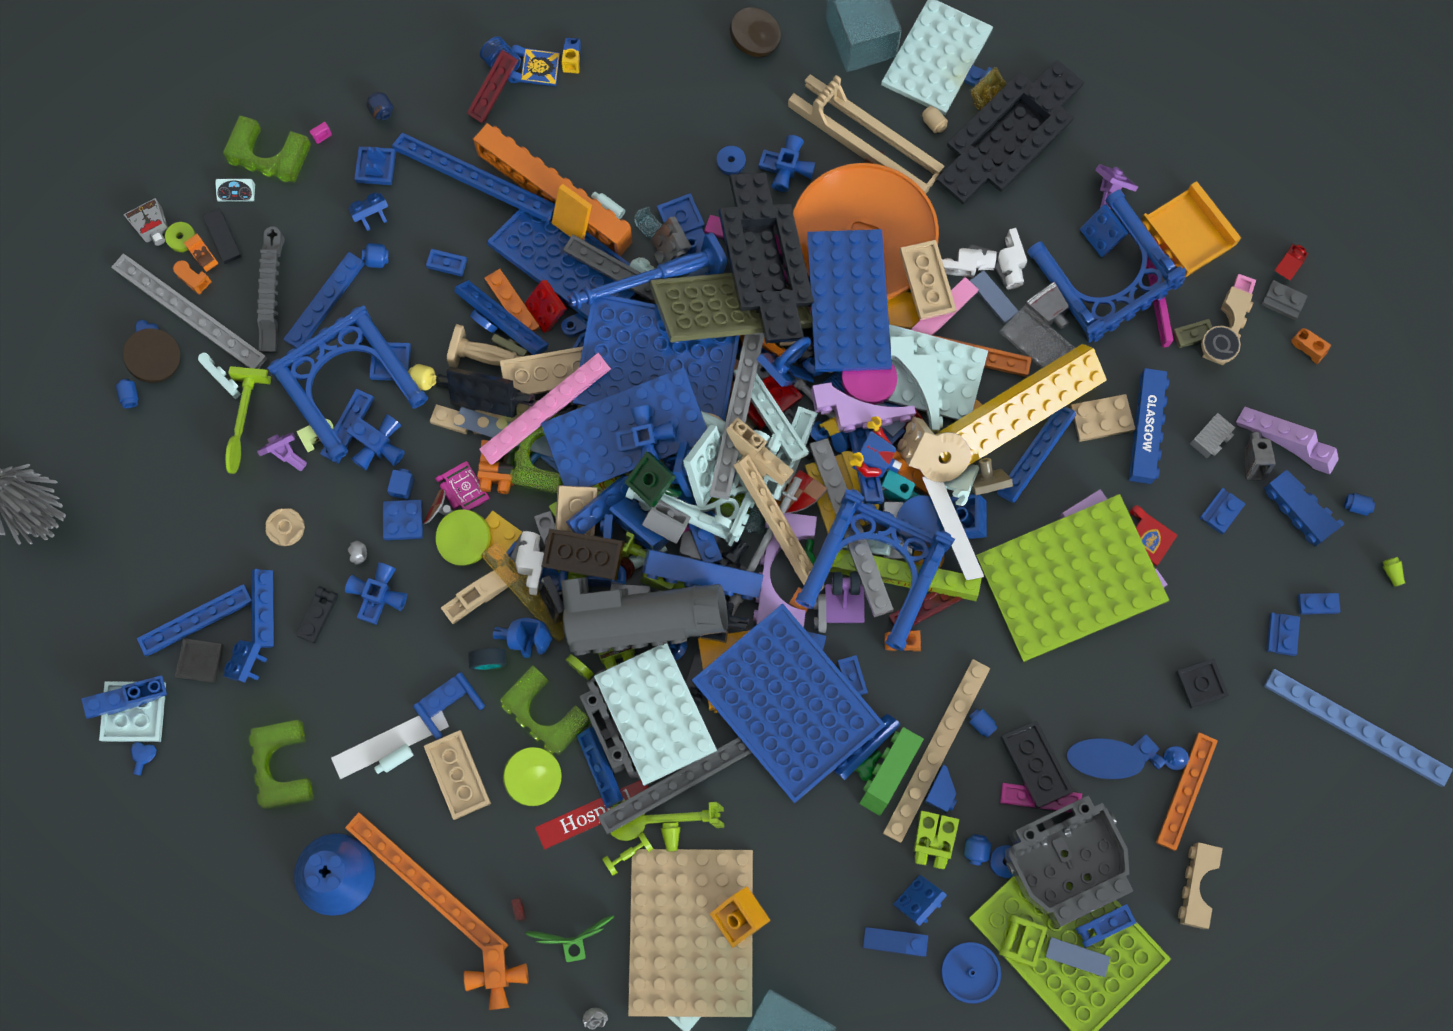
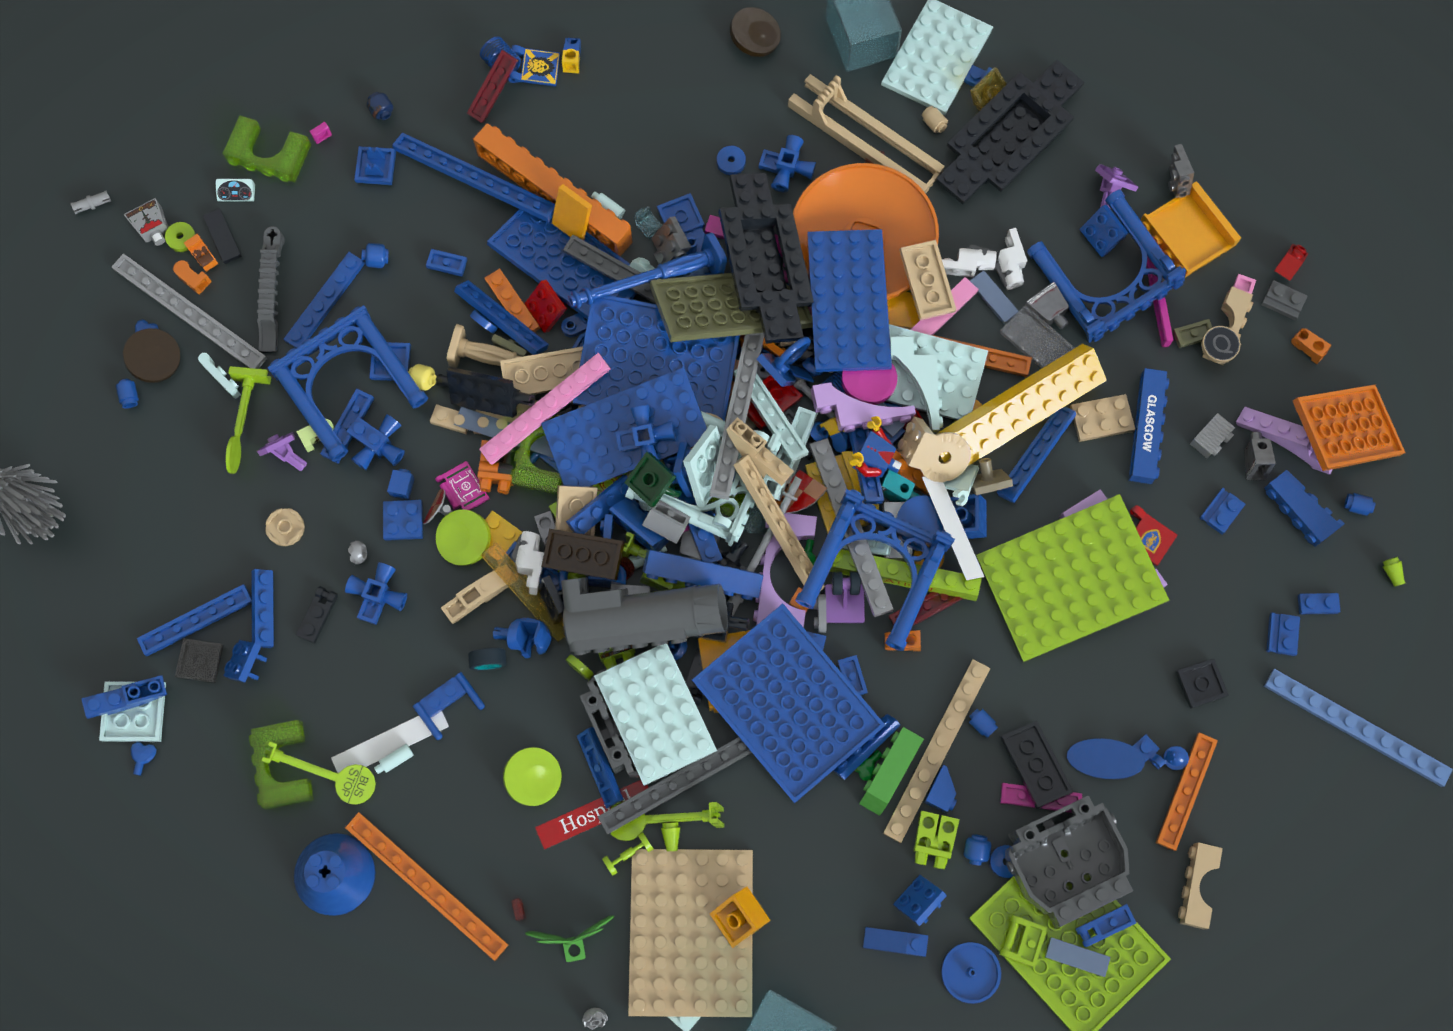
(90, 202): none -> light grey pin
(352, 784): none -> lime piece
(373, 204): blue plate -> none
(457, 774): tan plate -> none
(496, 976): orange brick -> none
(518, 702): clear neon green arch -> none
(1180, 172): none -> flat silver plate
(1348, 427): none -> orange plate

